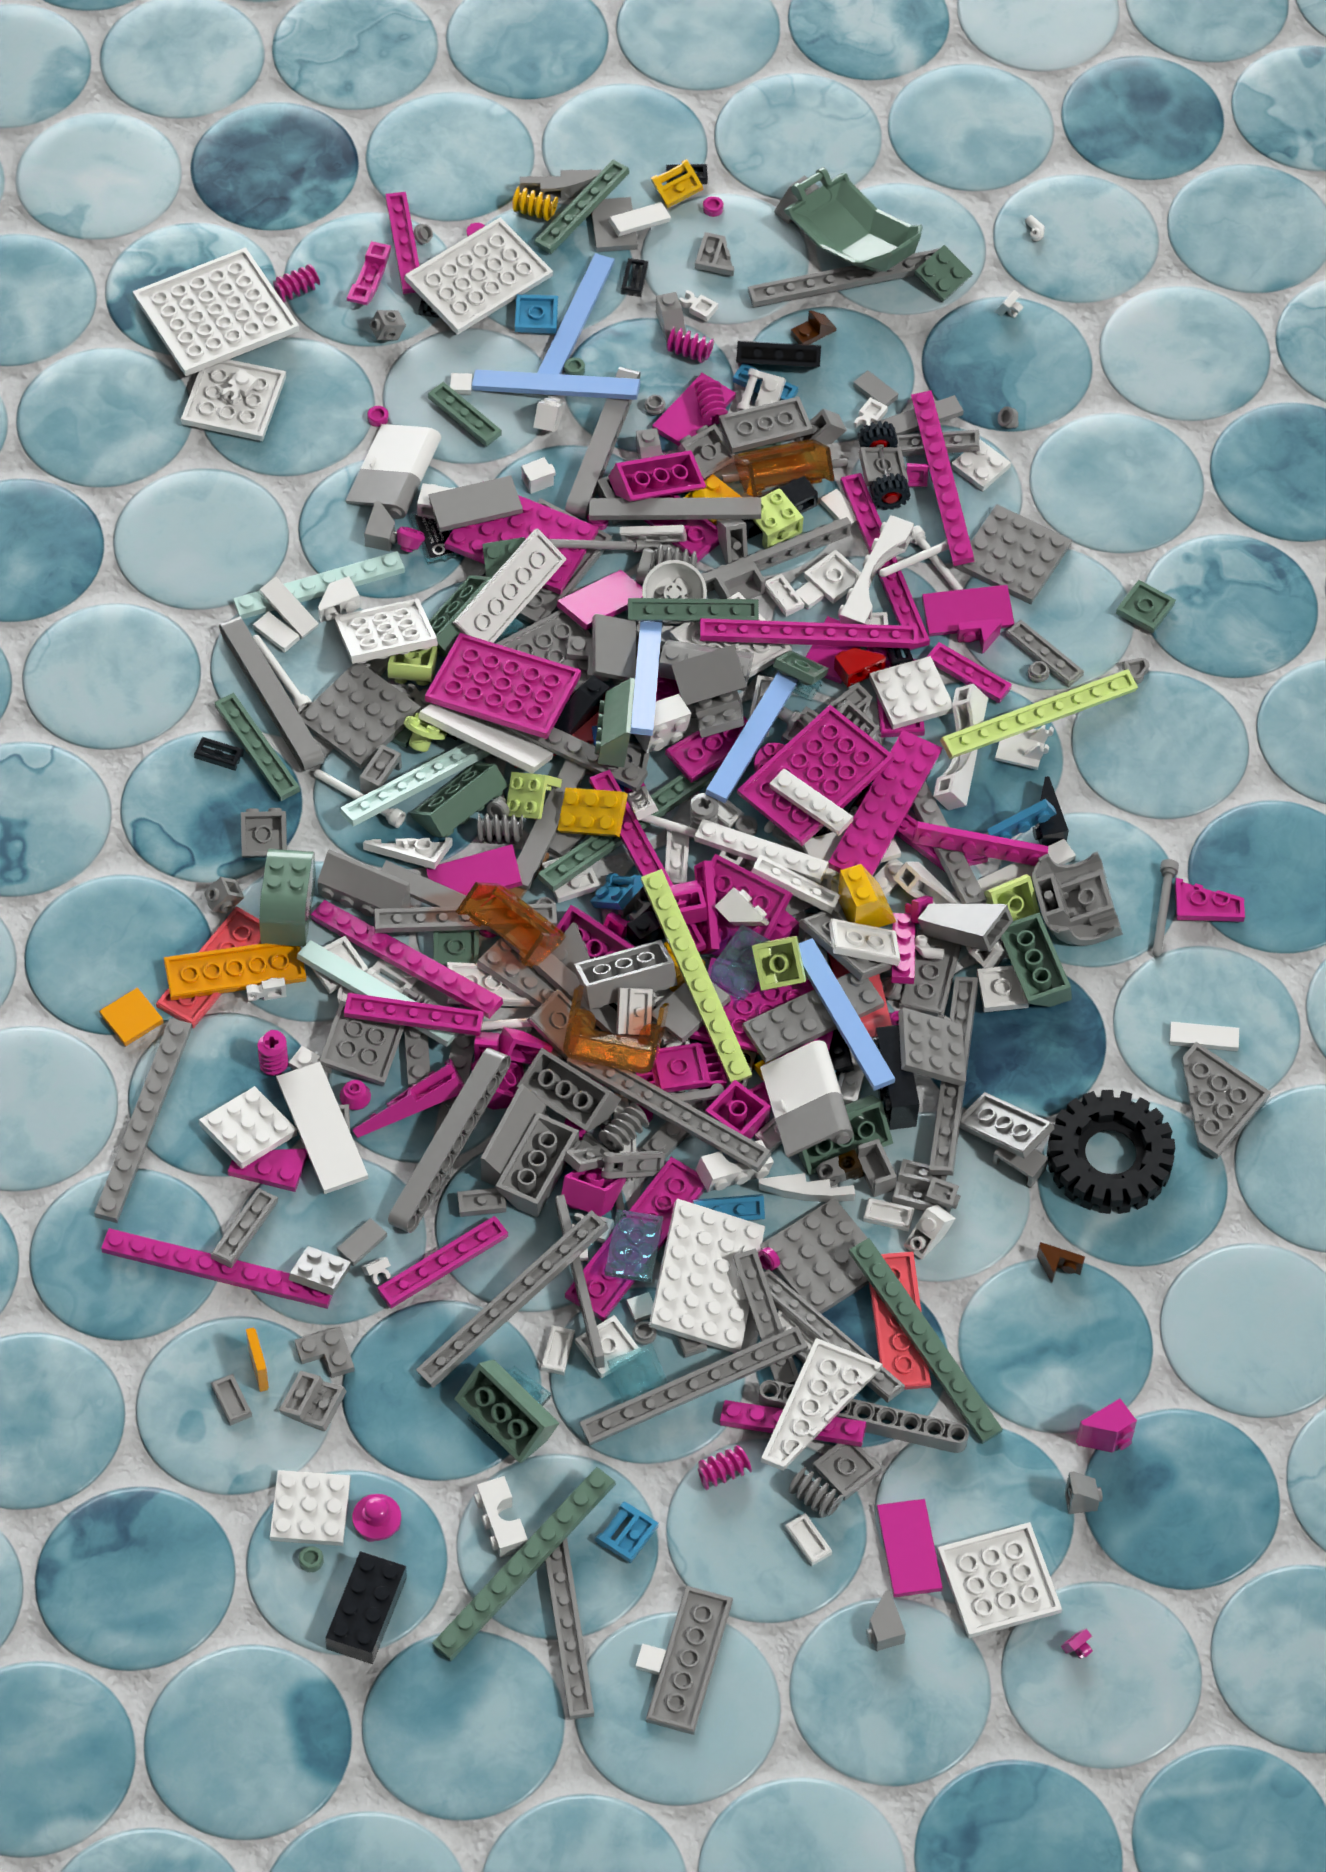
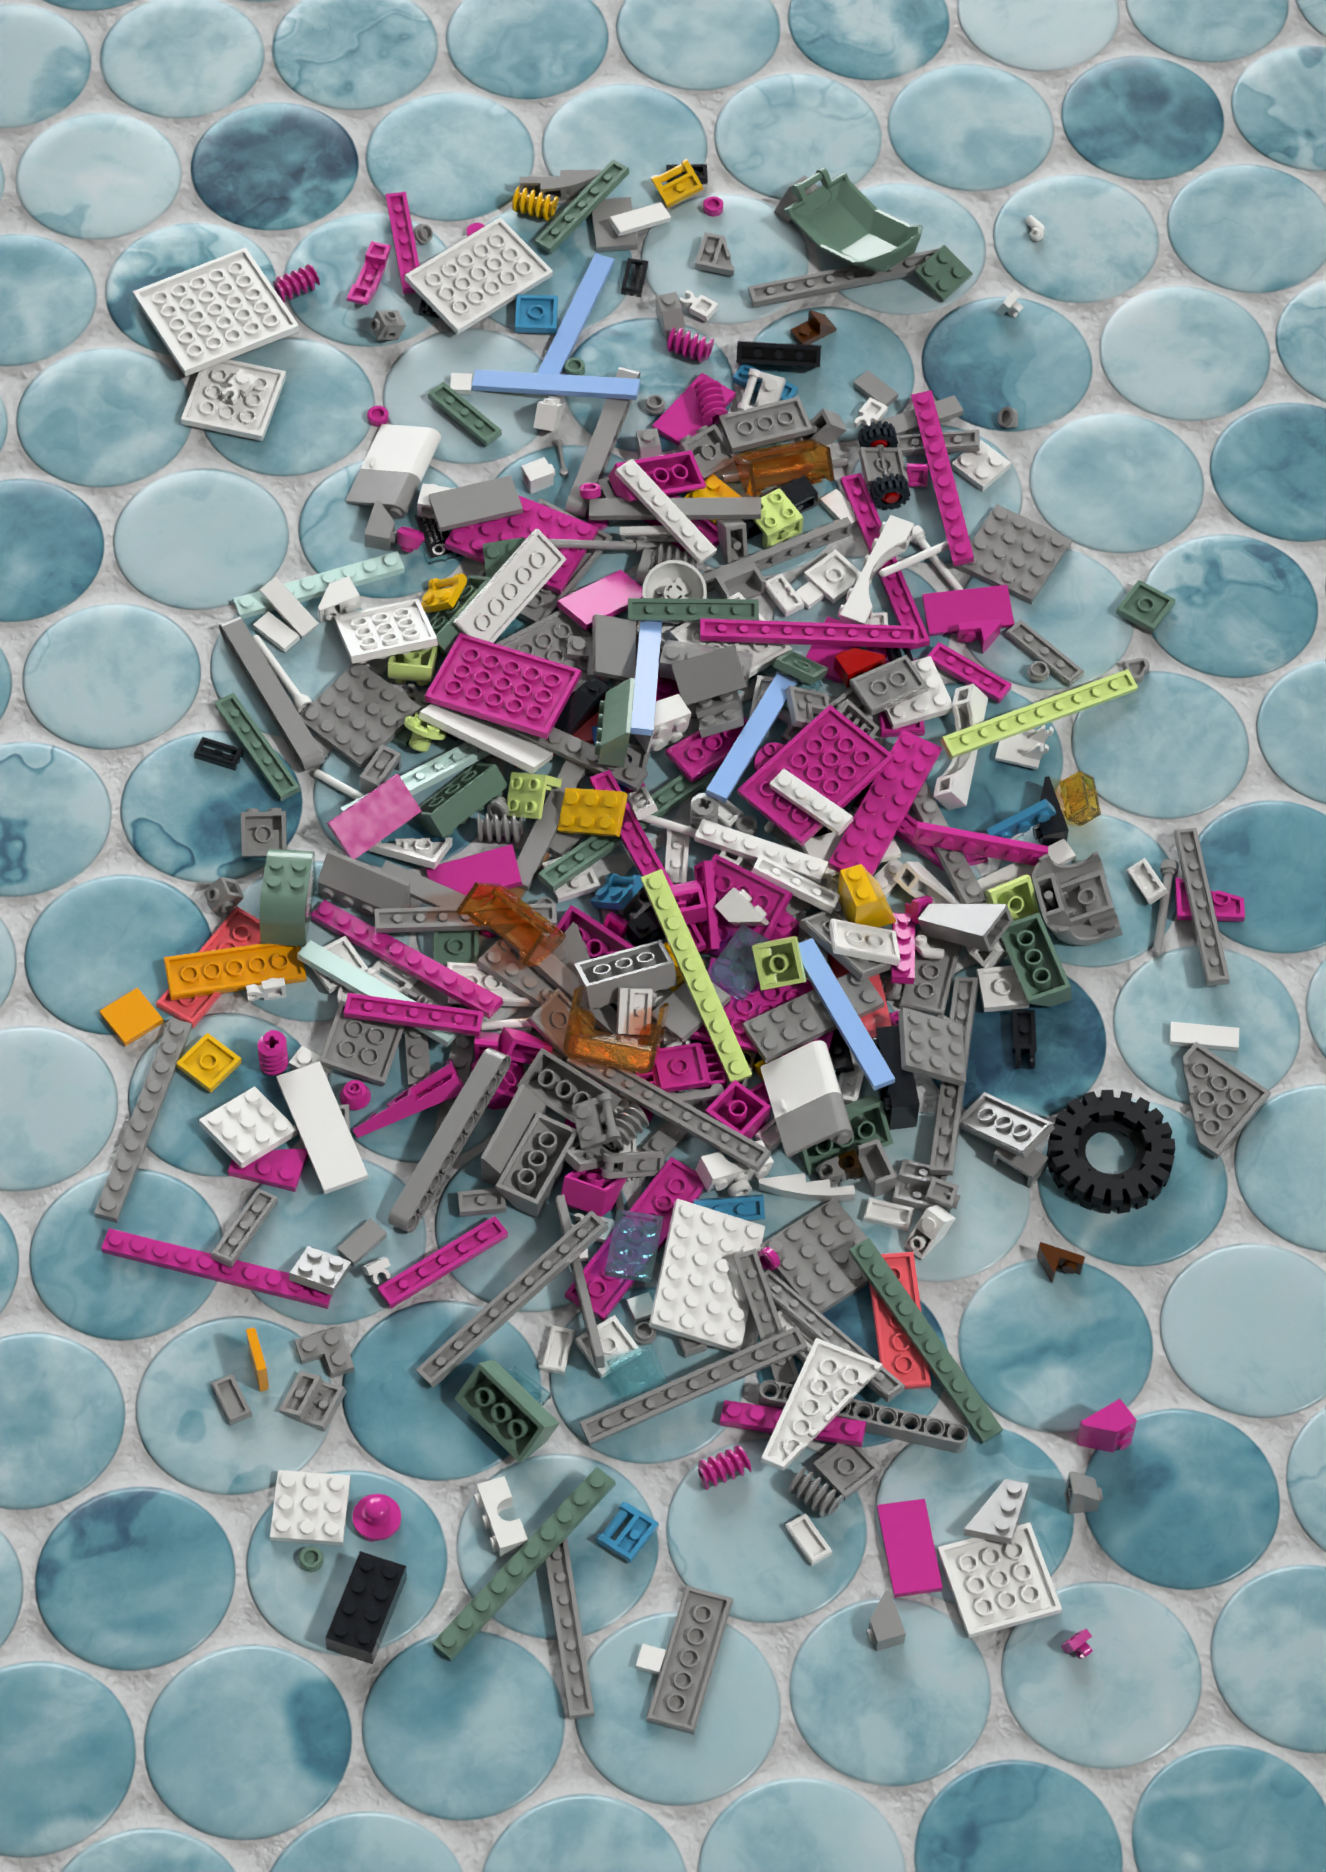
(209, 1062): none -> yellow plate
(374, 817): none -> dark pink tile
(443, 599): none -> yellow plate
(563, 471): none -> light grey hinge
(589, 1122): none -> light grey plate
(590, 490): none -> dark pink tile
(665, 511): none -> white plate
(739, 1188): none -> white tile
(803, 704): none -> light grey plate
(888, 685): none -> light grey tile
(1000, 1514): none -> wing
(1023, 1036): none -> black hinge
(1080, 798): none -> clear yellow brick
(1147, 881): none -> white plate
(1201, 907): none -> light grey tile

